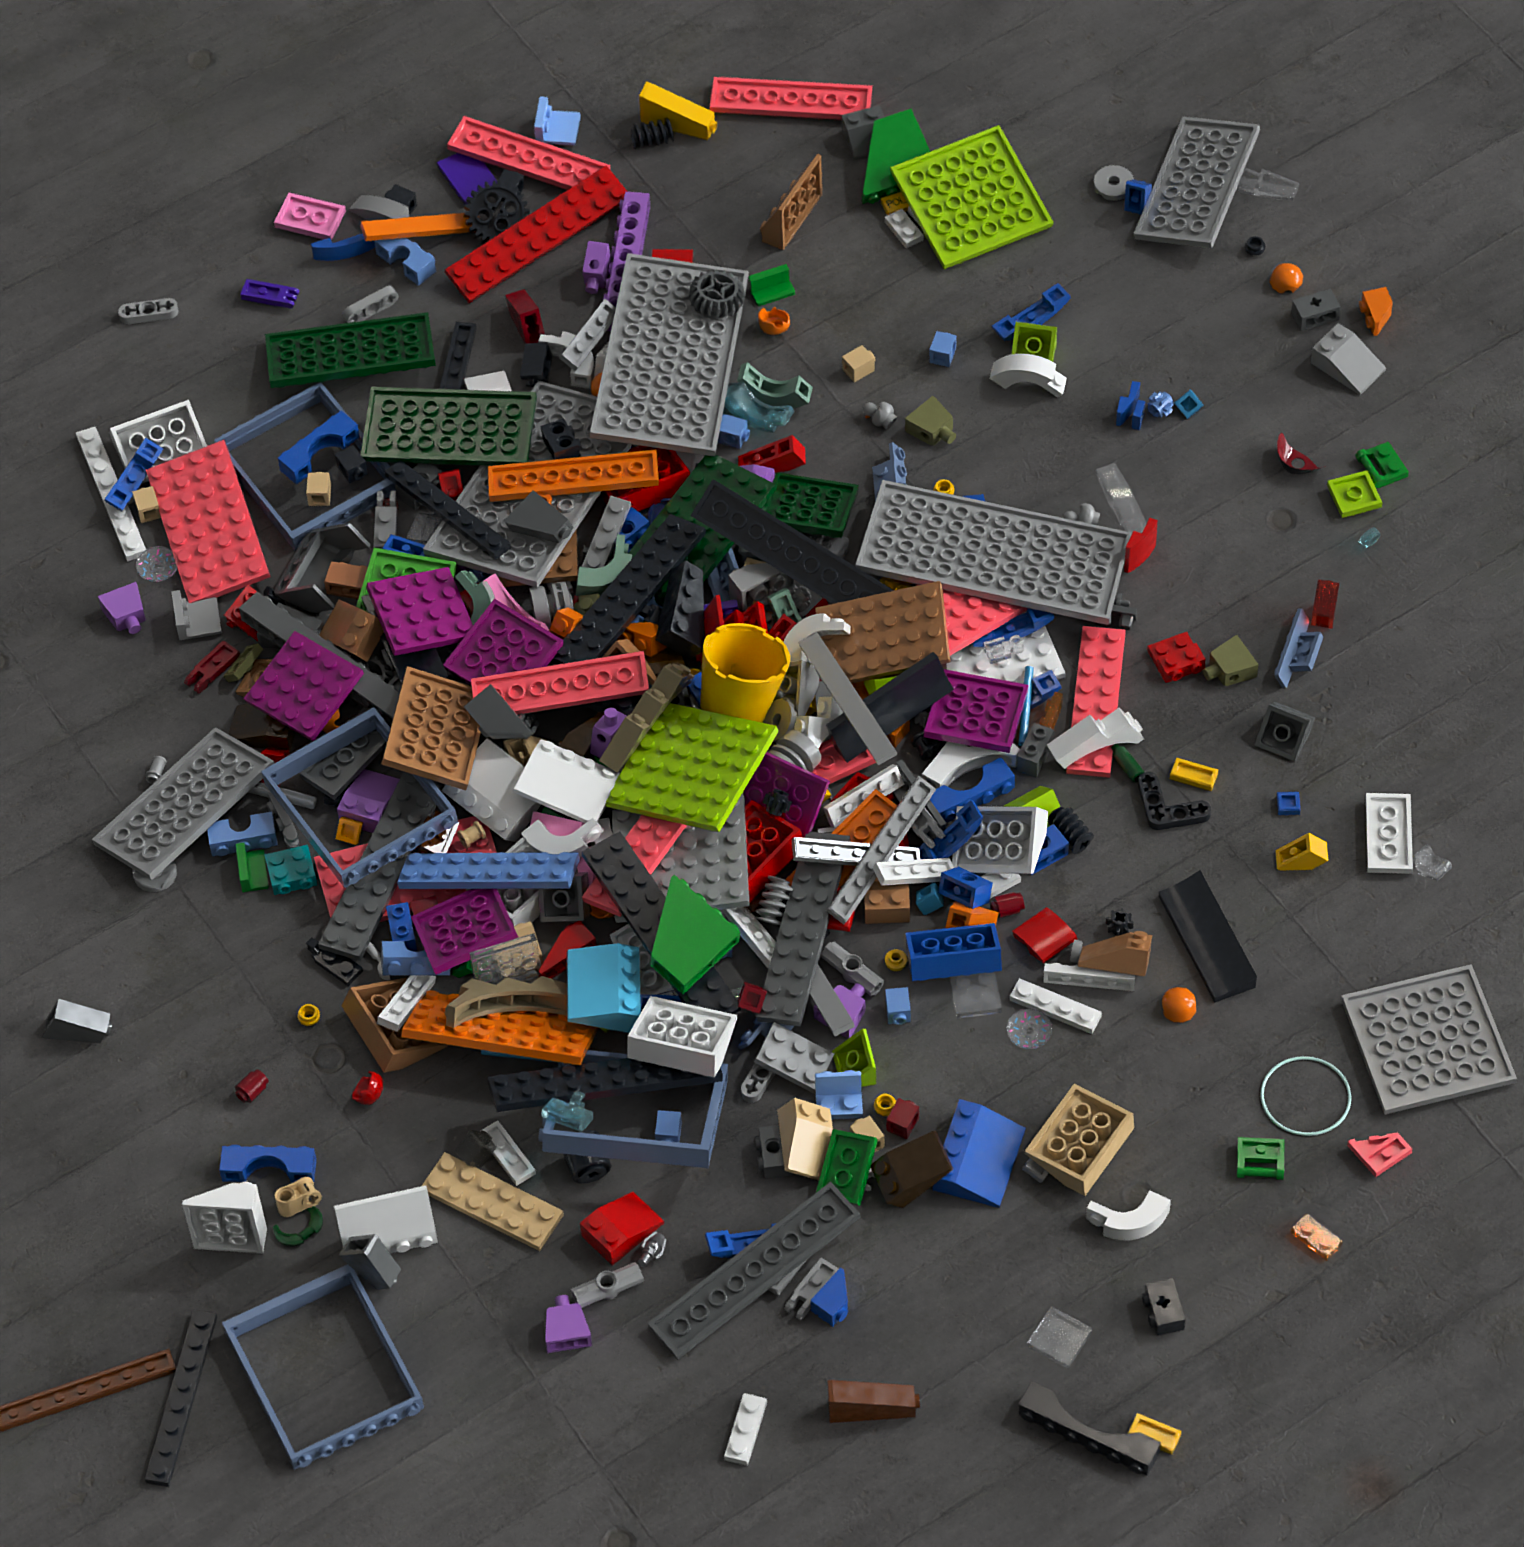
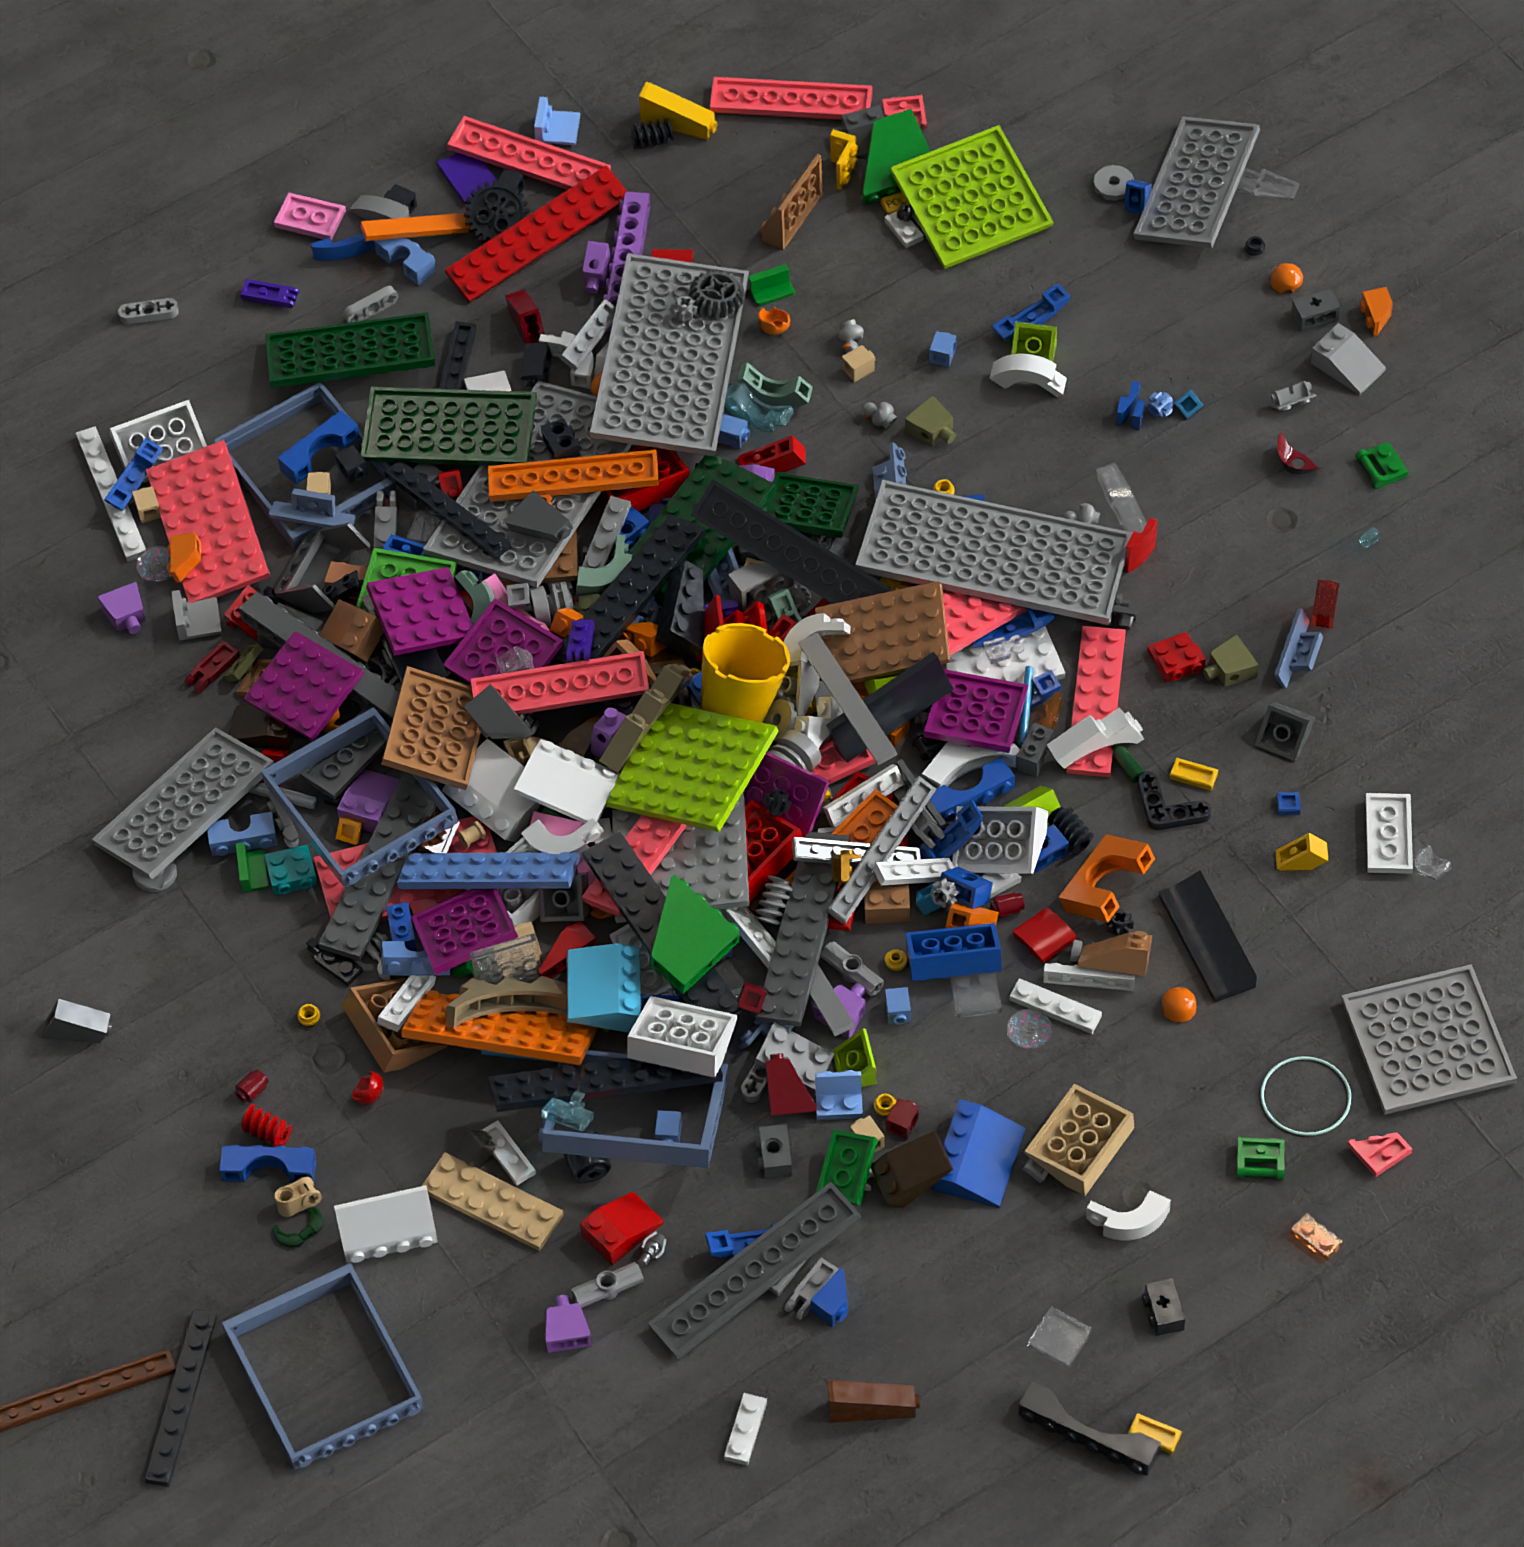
(156, 769): light grey pin -> none
(184, 555): none -> orange slope
(227, 1219): white slope -> none
(264, 1127): none -> red piece
(310, 509): none -> sand blue bracket
(348, 583): none -> black hinge
(371, 1260): dark grey slope -> none
(377, 940): none -> dark grey plate
(515, 660): none -> clear bracket
(518, 595): none -> light grey plate
(580, 639): none -> dark purple hinge
(684, 308): none -> light grey gear
(786, 1088): none -> dark red slope
(804, 1137): tan slope -> none
(841, 867): none -> pearl gold bracket
(843, 153): none -> yellow bracket
(850, 332): none -> light grey animal
(896, 105): none -> coral wing
(904, 216): none -> black hinge
(944, 893): none -> light grey gear
(1110, 855): none -> orange arch
(1300, 395): none -> light grey hinge
(1354, 494): lime plate -> none

